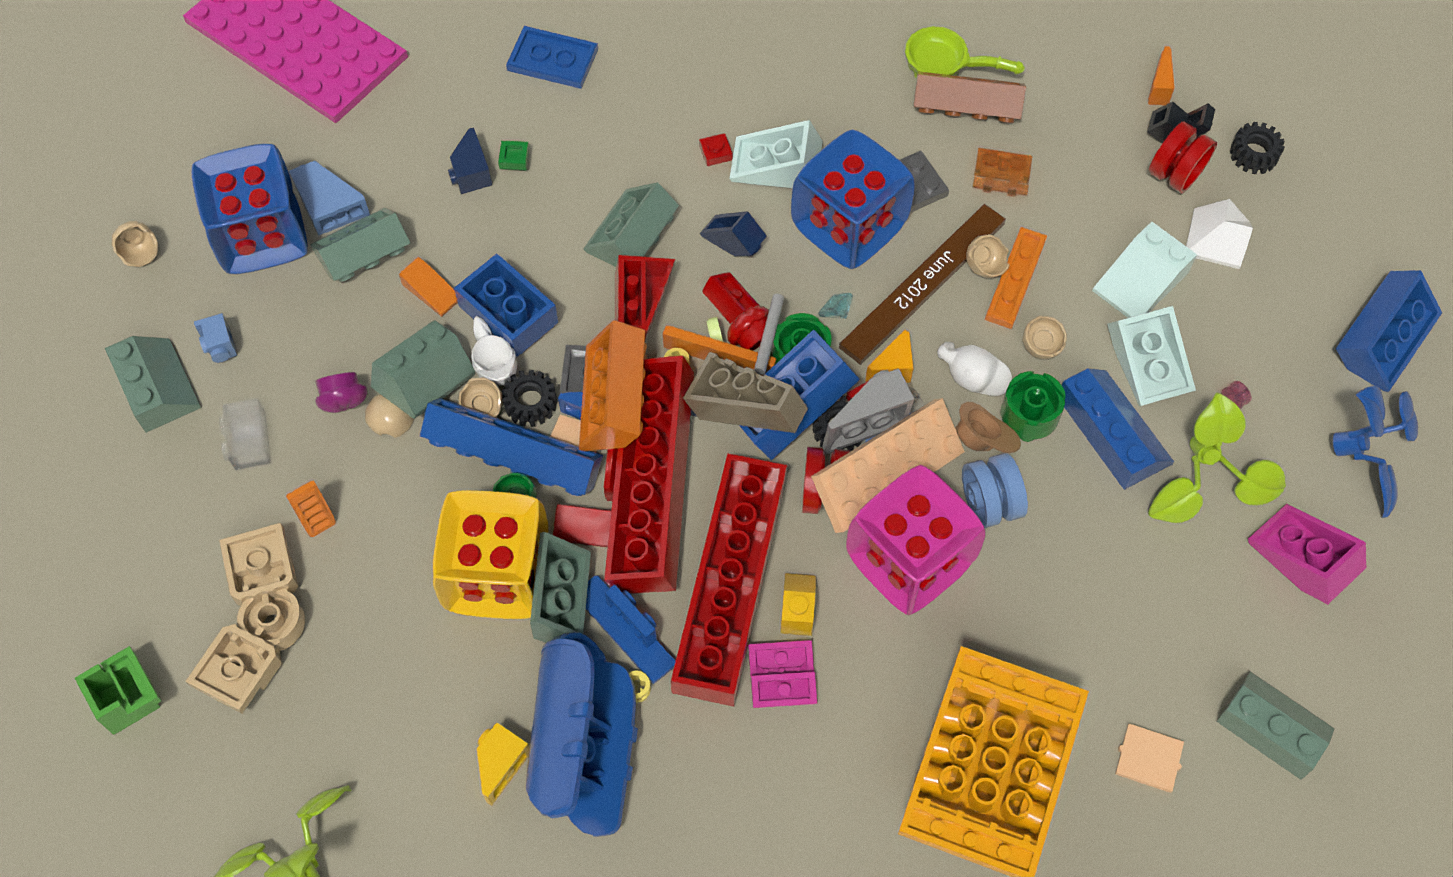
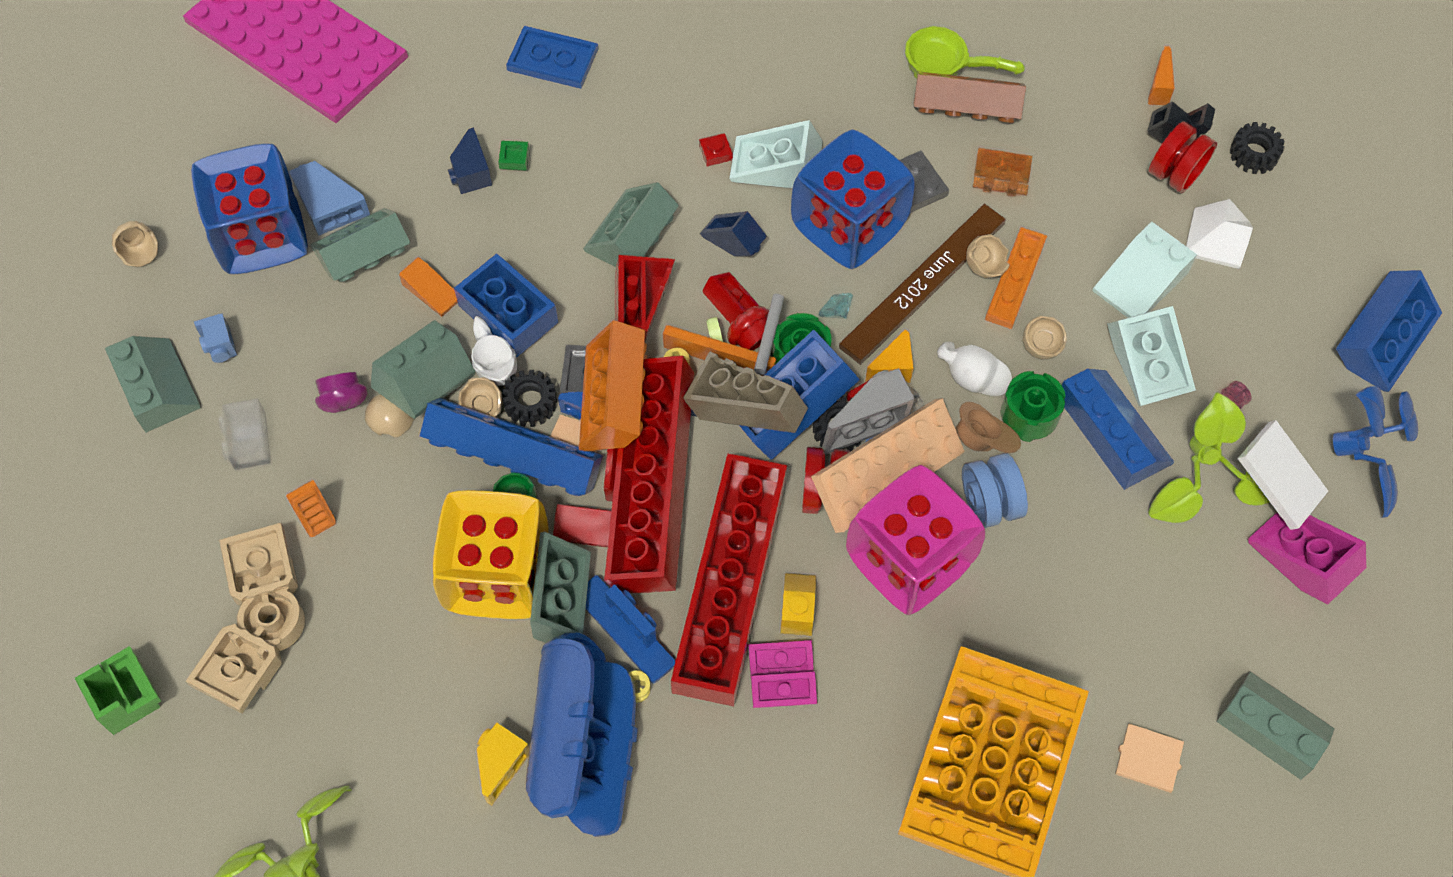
(1283, 475): none -> white tile

